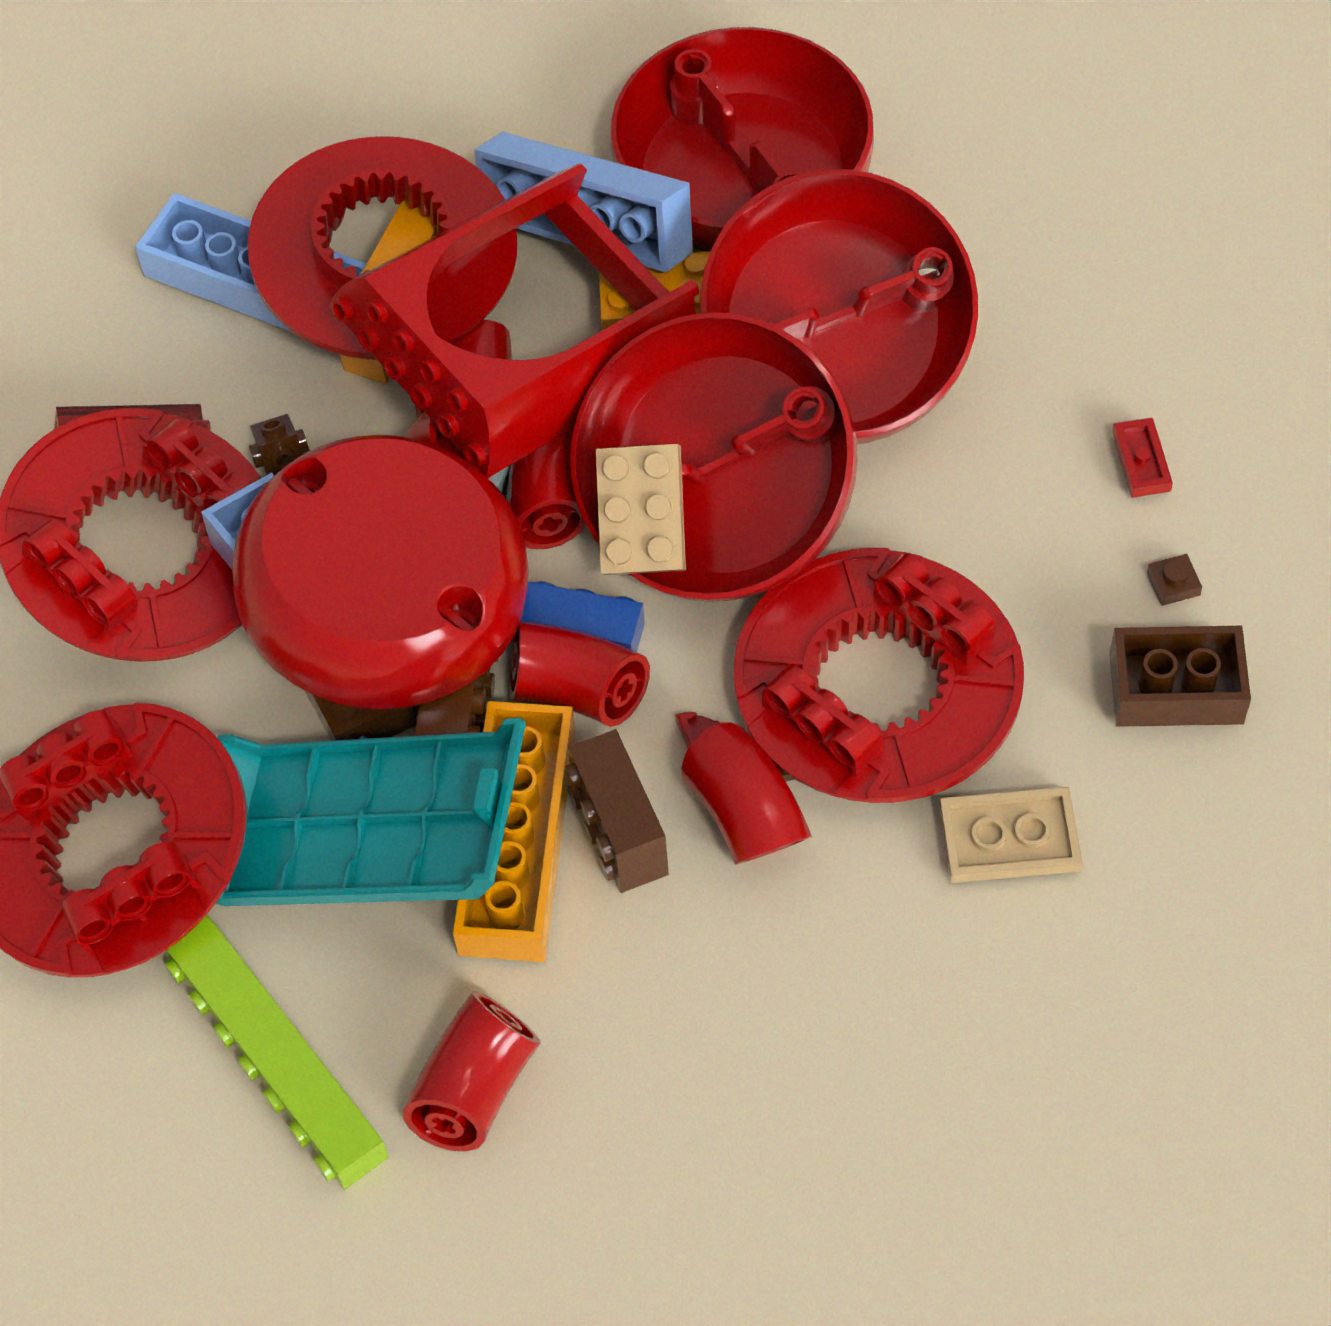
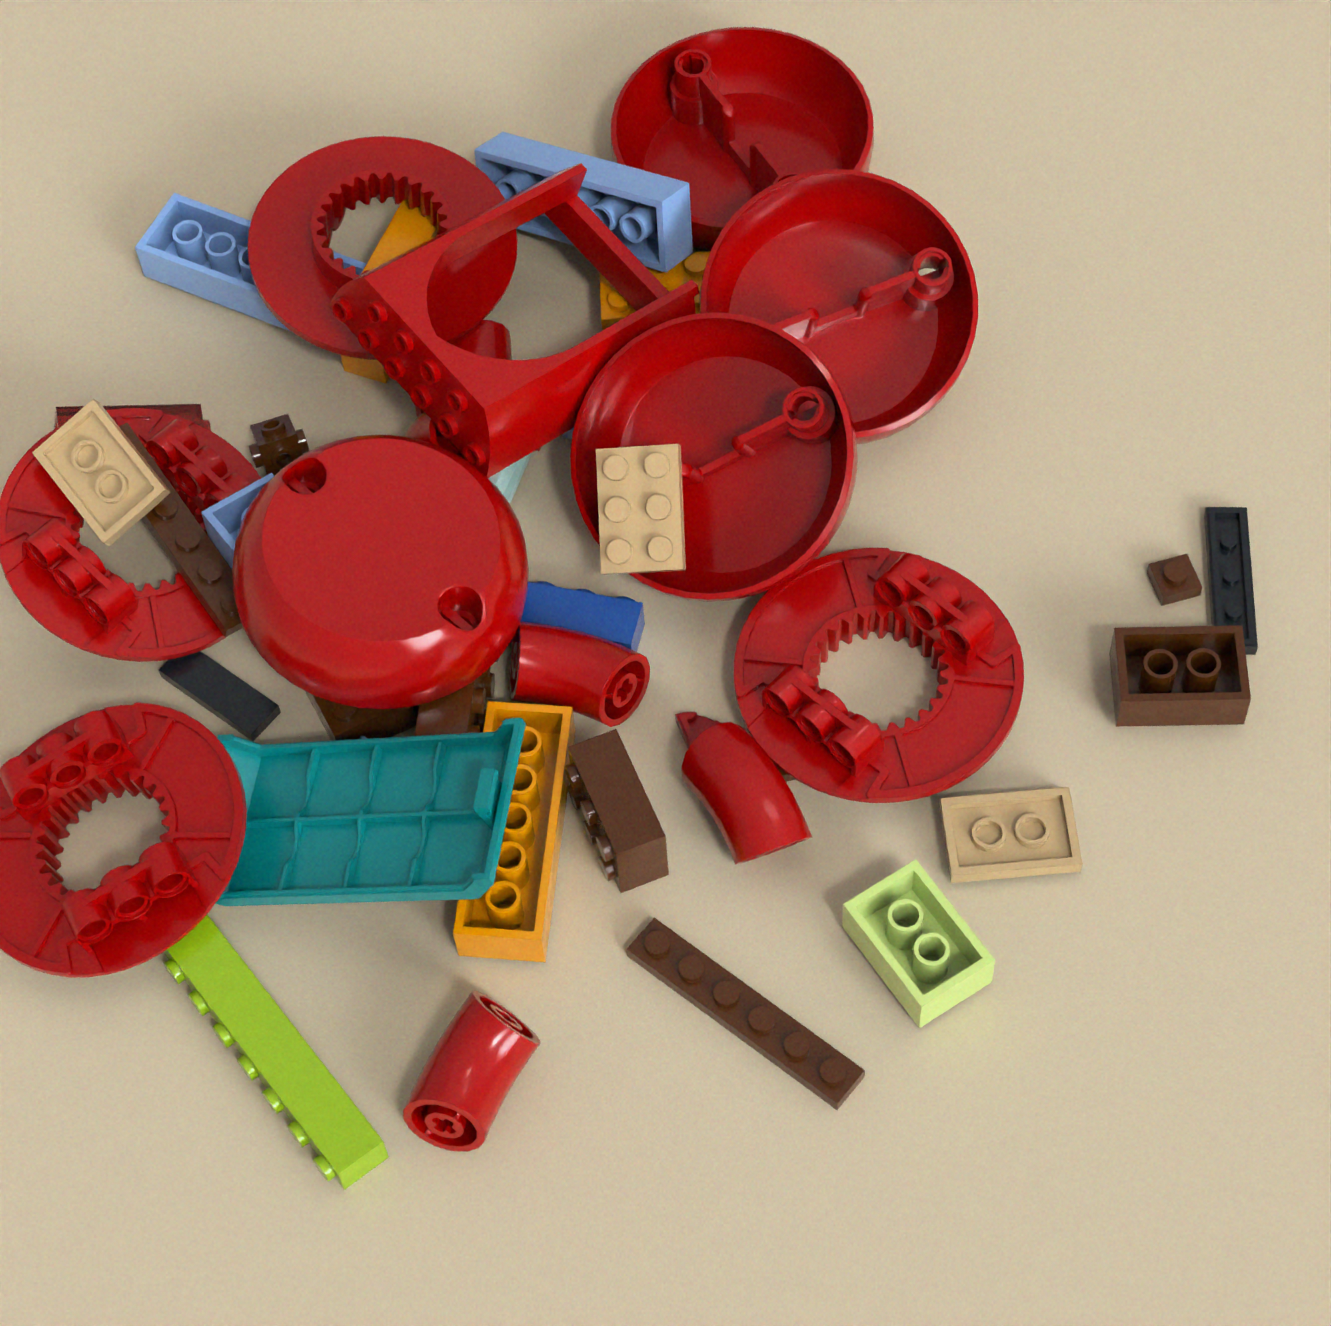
(101, 472): none -> tan plate
(191, 550): none -> reddish brown plate
(221, 693): none -> black tile
(545, 496): red brick -> none
(746, 1013): none -> reddish brown plate
(918, 943): none -> yellowish green brick
(1142, 457): red plate -> none
(1230, 571): none -> black tile

